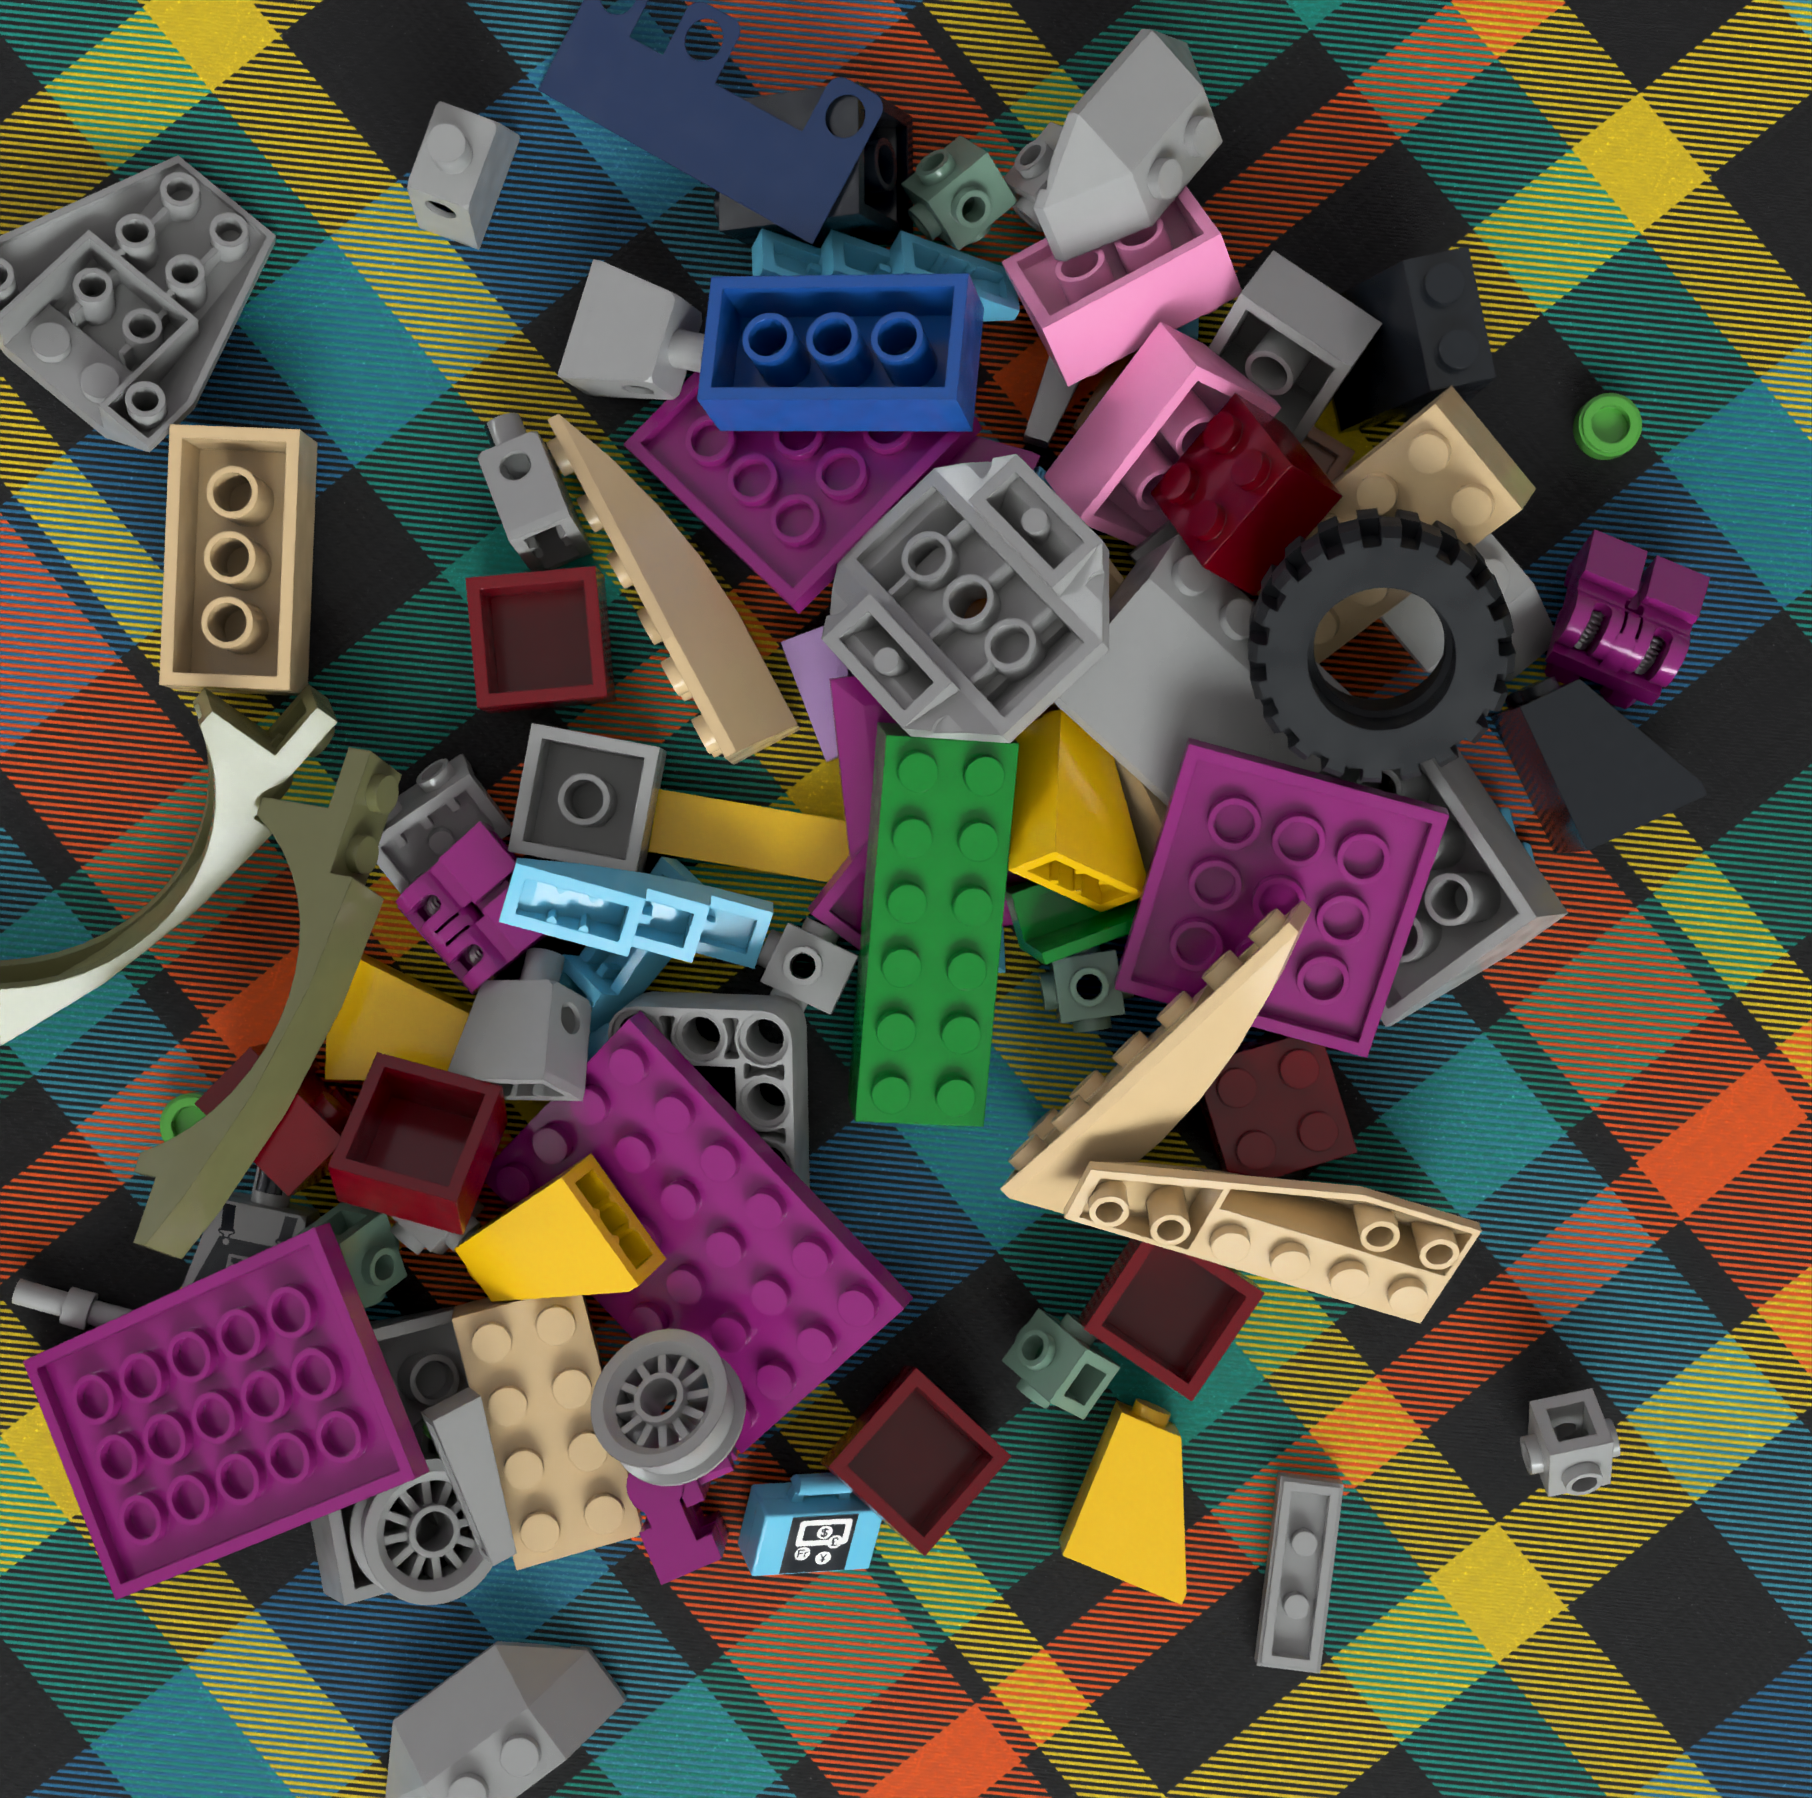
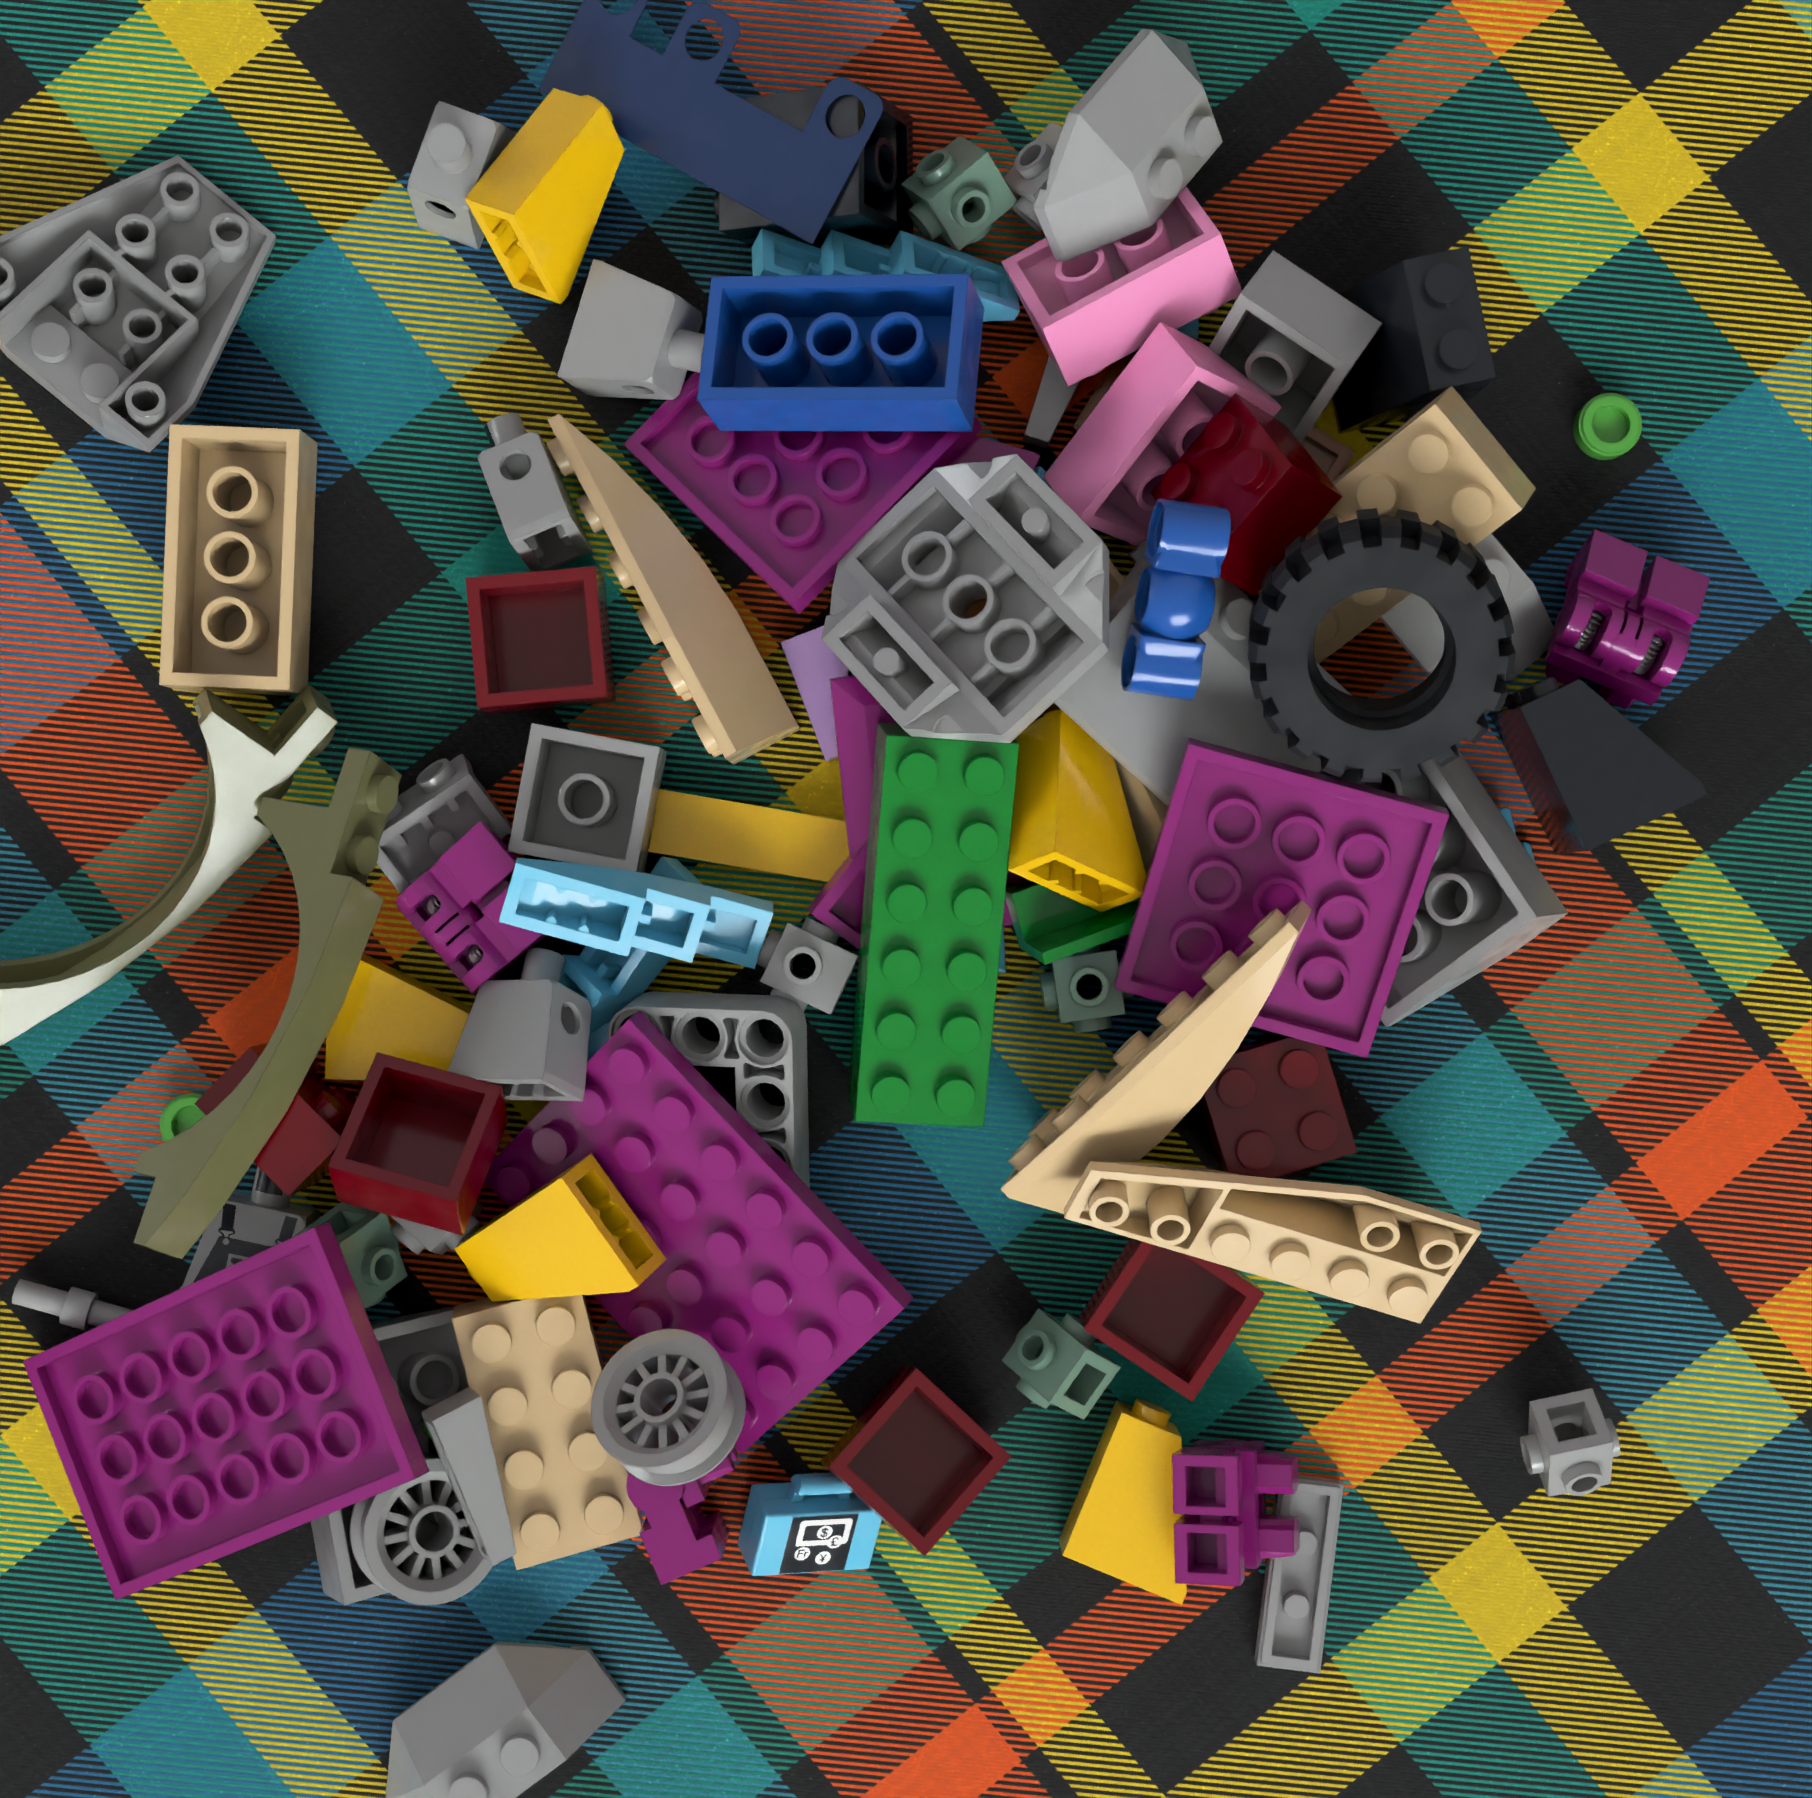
(548, 192): none -> yellow slope
(1175, 599): none -> blue piece
(1223, 1502): none -> magenta hips

